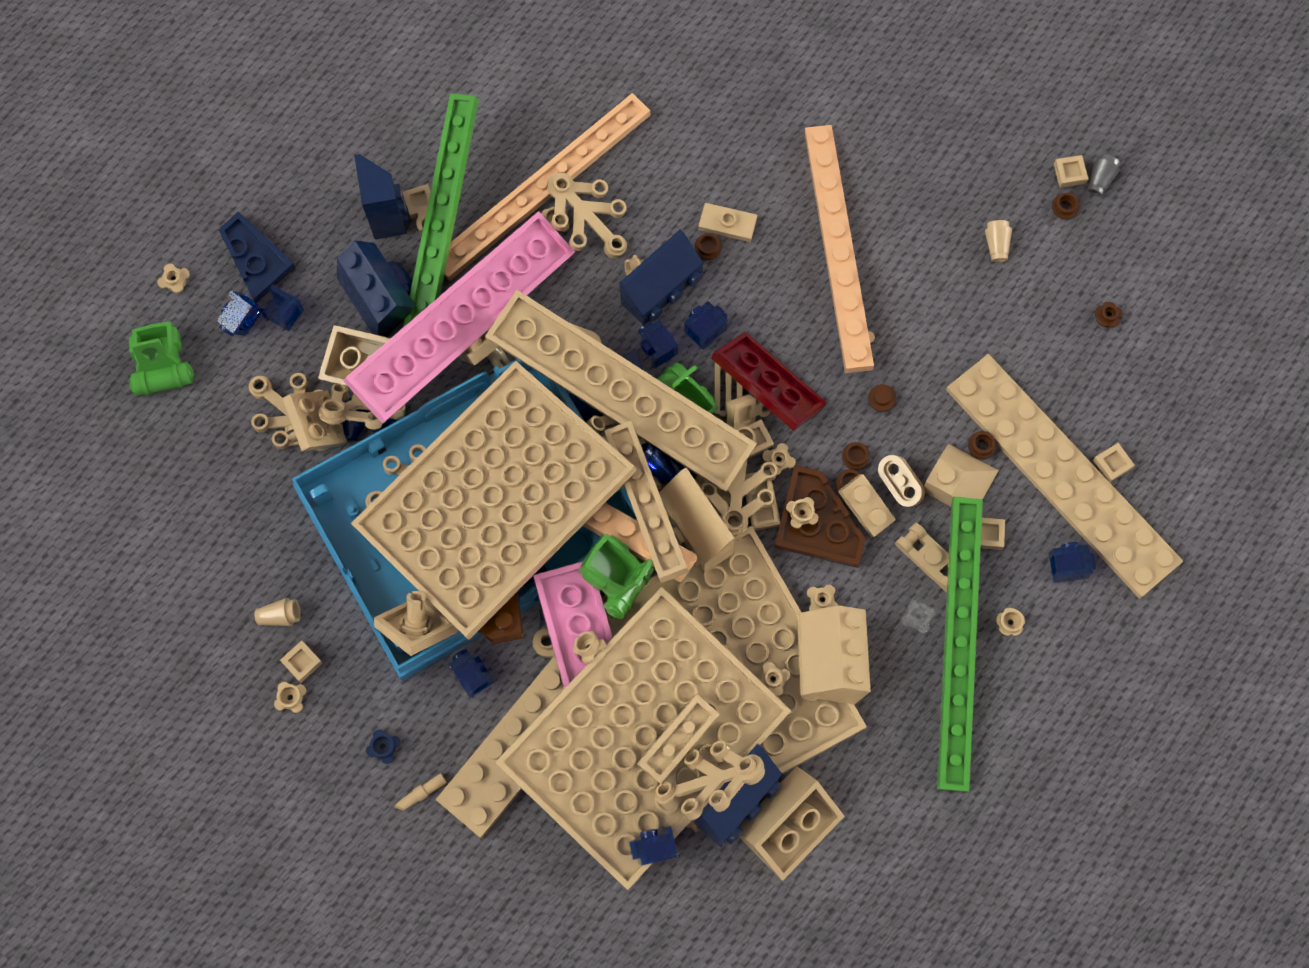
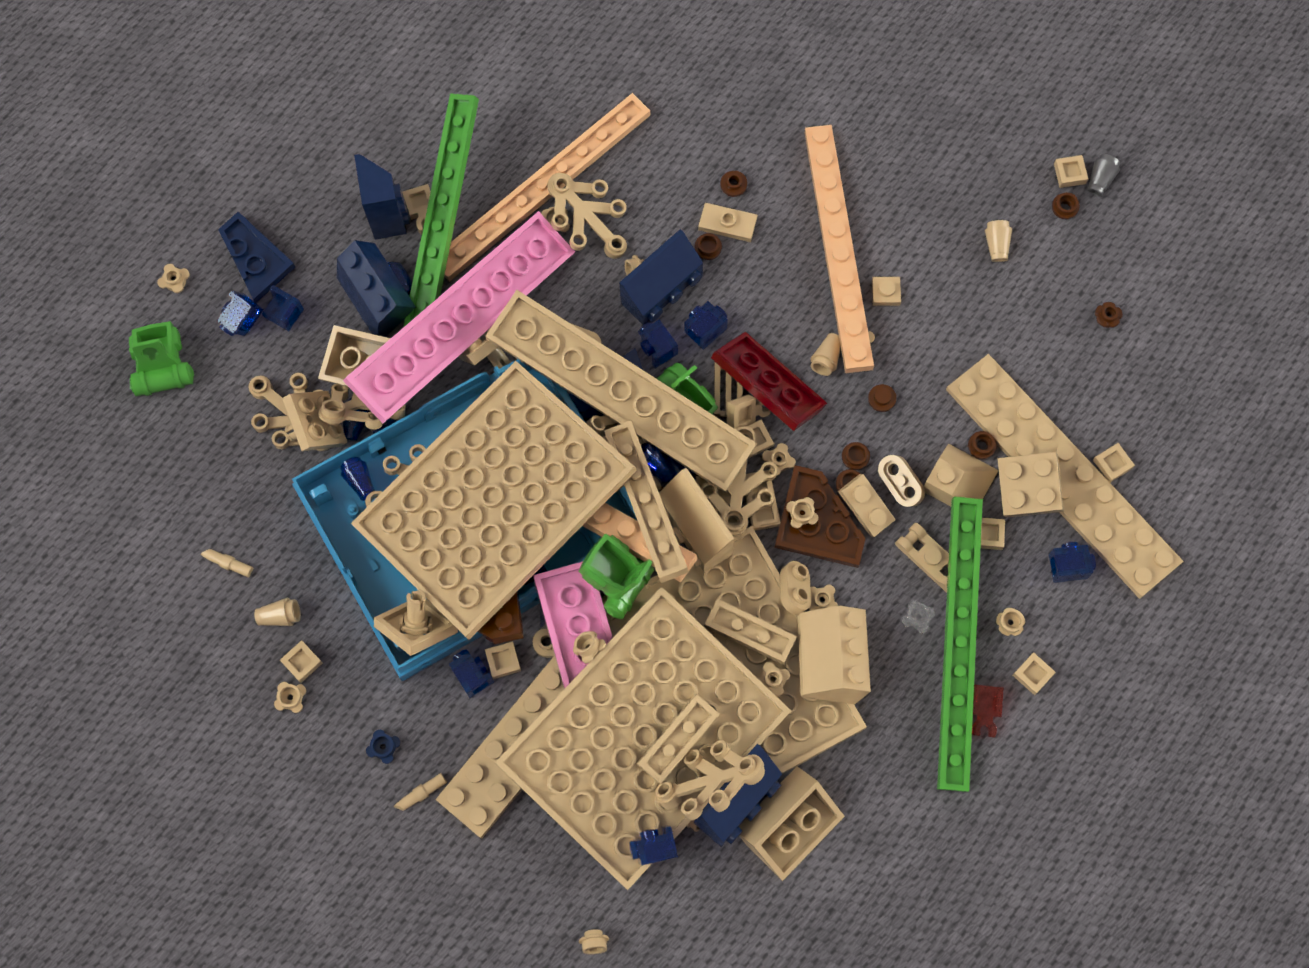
(228, 562): none -> tan piece
(357, 476): none -> clear blue cone
(503, 660): none -> tan plate
(594, 942): none -> tan plate
(733, 190): none -> reddish brown plate
(750, 631): none -> tan plate
(795, 587): none -> tan plate
(826, 355): none -> tan cone
(886, 291): none -> tan plate
(986, 705): none -> clear red plate
(1030, 484): none -> tan brick
(1034, 673): none -> tan plate

